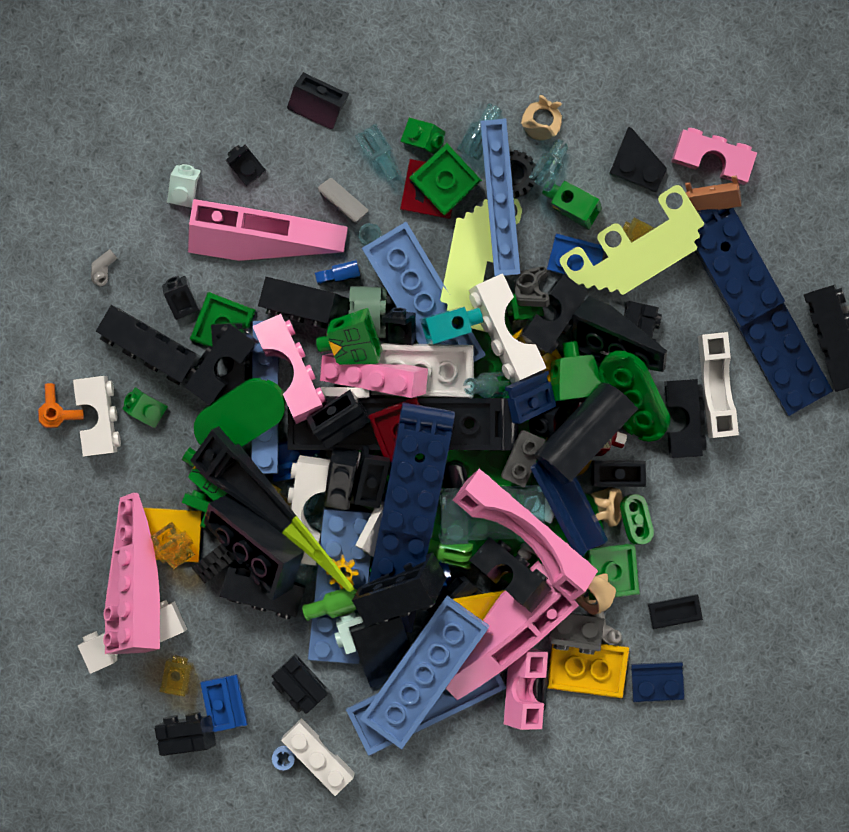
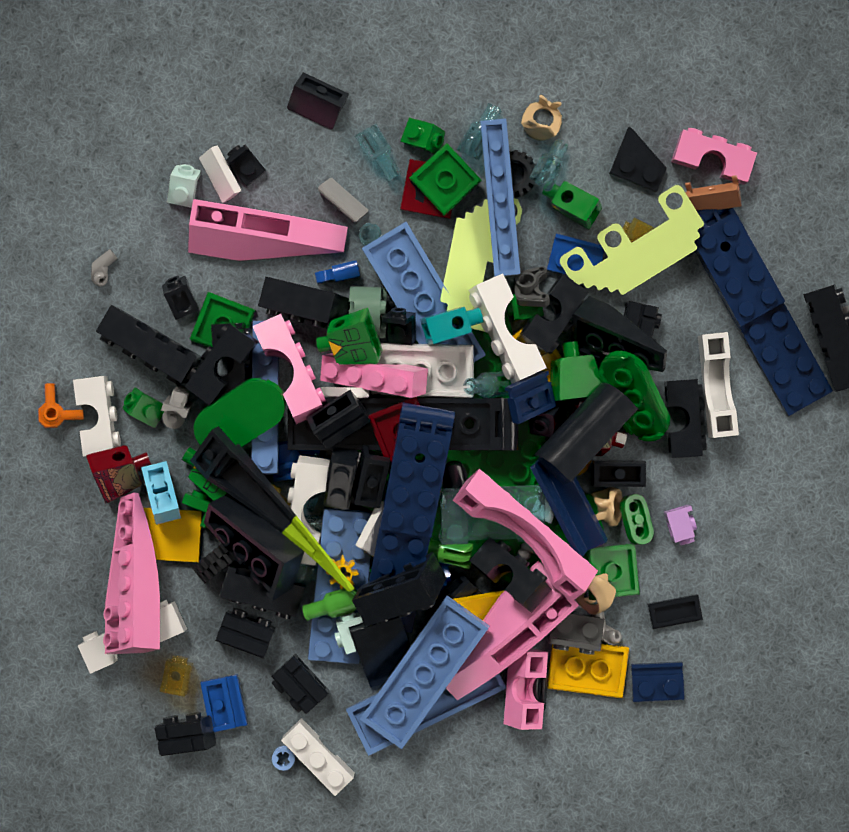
(116, 471): none -> dark red torso
(161, 492): none -> medium azure brick
(172, 545): clear yellow brick -> none
(176, 407): none -> light grey hips
(220, 174): none -> white tile
(245, 633): none -> black brick
(521, 458): dark grey bracket -> none
(681, 524): none -> lavender brick

